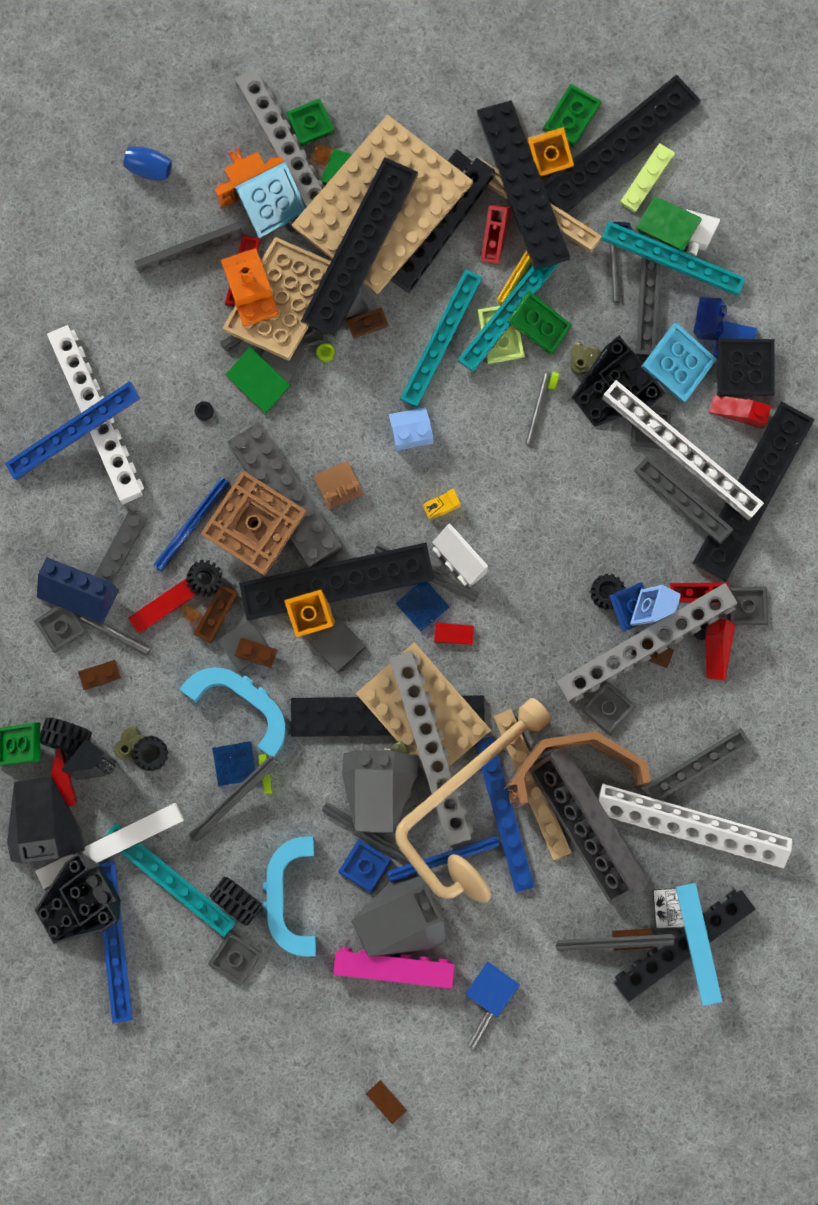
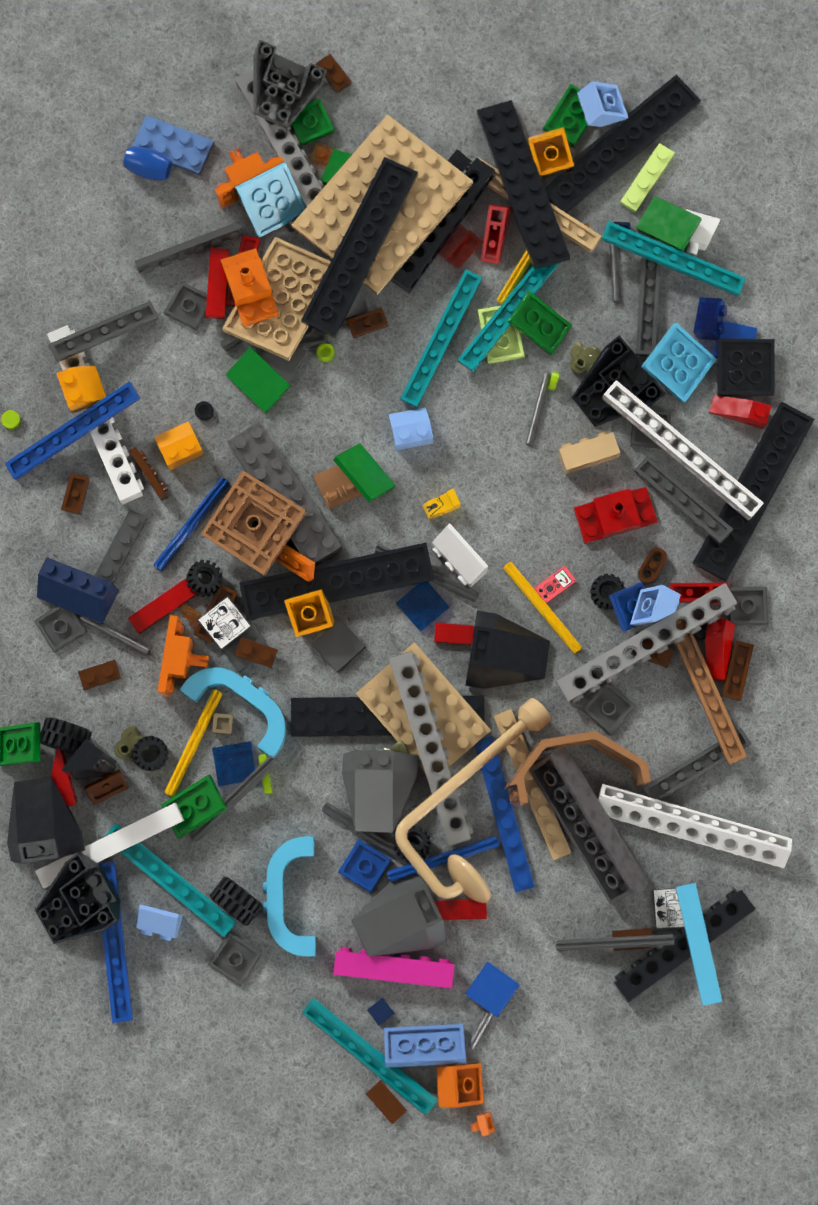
(11, 420): none -> lime tile
(75, 494): none -> reddish brown plate
(81, 387): none -> light orange slope
(103, 331): none -> dark grey plate
(106, 787): none -> reddish brown plate
(149, 473): none -> reddish brown plate
(158, 921): none -> light blue slope
(177, 657): none -> orange brick
(179, 446): none -> light orange slope
(181, 146): none -> medium blue plate
(187, 306): none -> dark grey tile
(193, 743): none -> yellow axle
(197, 805): none -> green tile
(216, 284): none -> red tile
(222, 724): none -> dark tan plate
(224, 623): none -> white tile
(282, 85): none -> dark grey wedge
(296, 563): none -> orange plate
(334, 75): none -> reddish brown plate
(364, 472): none -> green tile
(369, 1056): none -> teal plate
(380, 1011): none -> dark blue tile
(419, 837): none -> black tyre
(424, 1045): none -> medium blue plate
(459, 1085): none -> orange slope
(460, 247): none -> clear red slope
(461, 909): none -> red plate
(483, 1124): none -> orange tile
(504, 653): none -> black wedge
(542, 607): none -> yellow axle
(555, 584): none -> coral tile
(588, 452): none -> tan brick
(602, 104): none -> light blue slope
(615, 514): none -> red brick
(652, 566): none -> reddish brown plate
(710, 697): none -> medium nougat plate
(737, 670): none -> reddish brown plate

